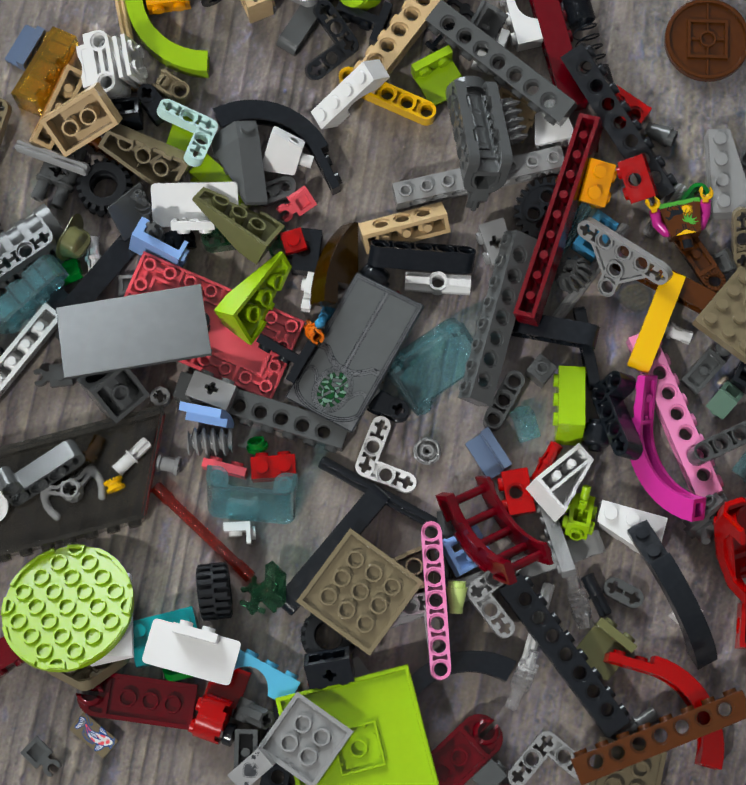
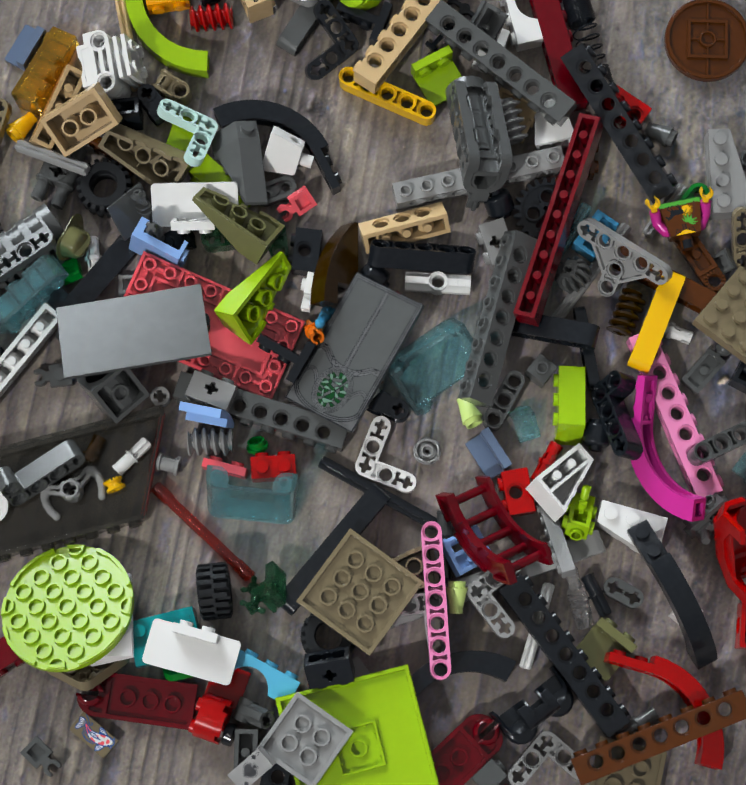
(21, 127): none -> yellow cone
(211, 17): none -> red piece
(236, 528): white bracket -> none
(293, 241): red plate -> none
(361, 81): white arch -> none
(470, 415): none -> yellowish green cone
(499, 204): none -> black head
(522, 679): clear hinge -> none
(522, 721): none -> black piece
(597, 183): light orange bracket -> none
(625, 312): none -> dark brown piece
(639, 165): red brick -> none
(724, 400): sand green brick -> none

